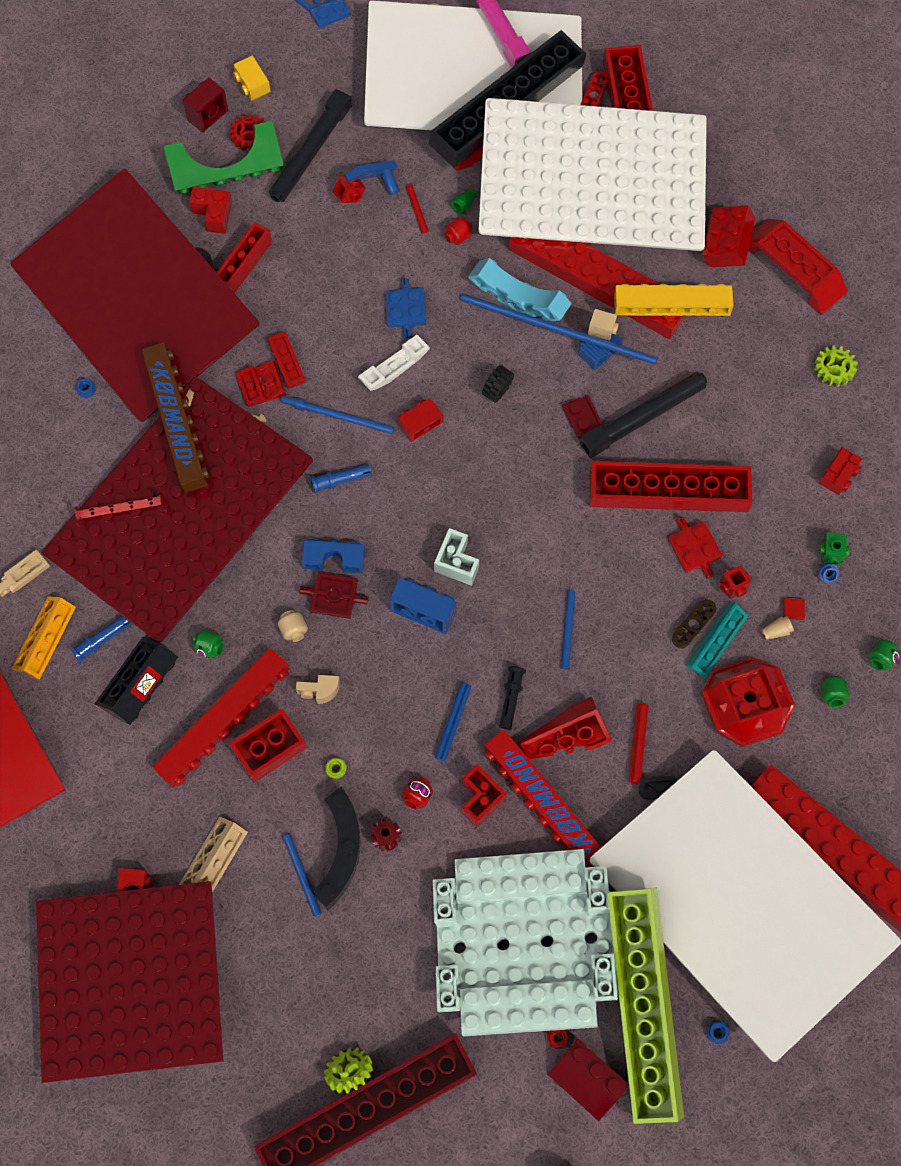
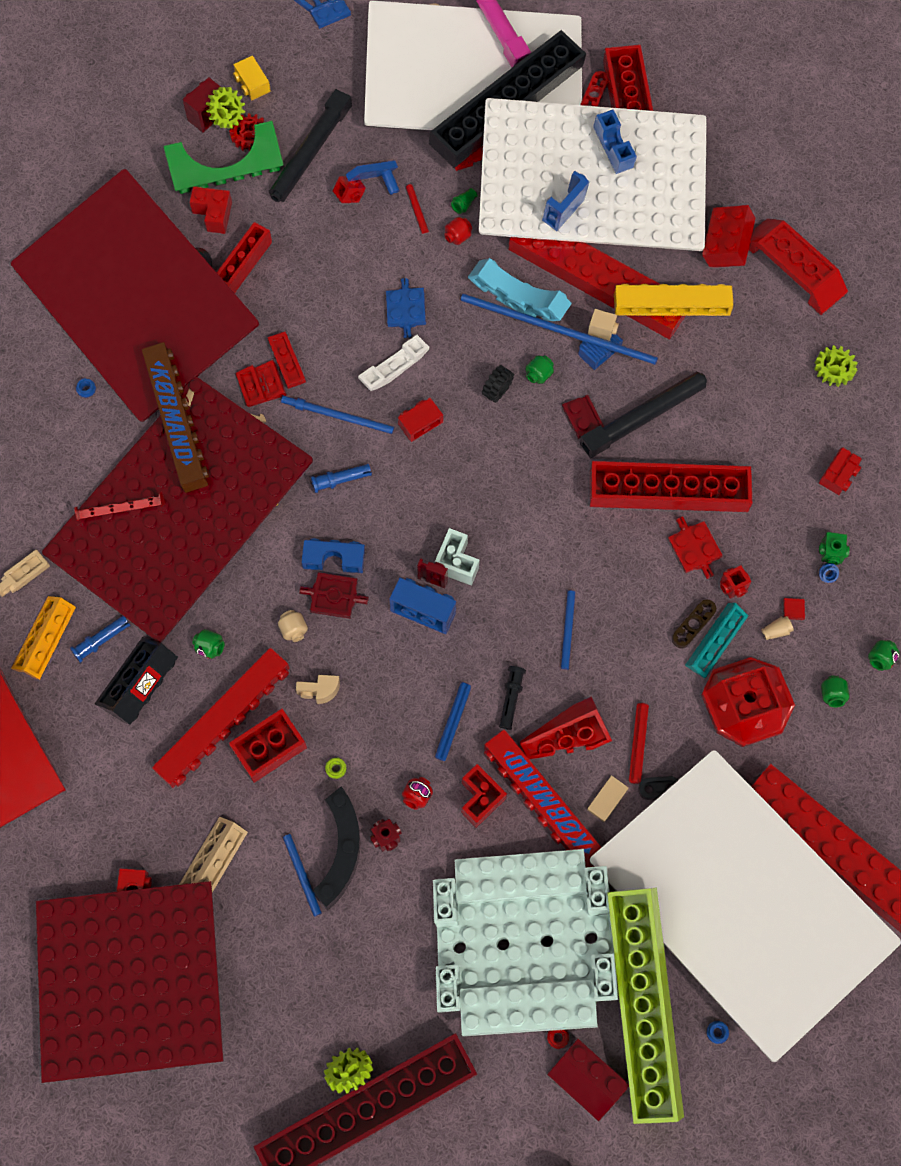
(228, 99): none -> lime gear
(433, 573): none -> dark red plate
(539, 369): none -> green head
(558, 213): none -> blue panel
(607, 799): none -> tan tile
(618, 152): none -> blue arch

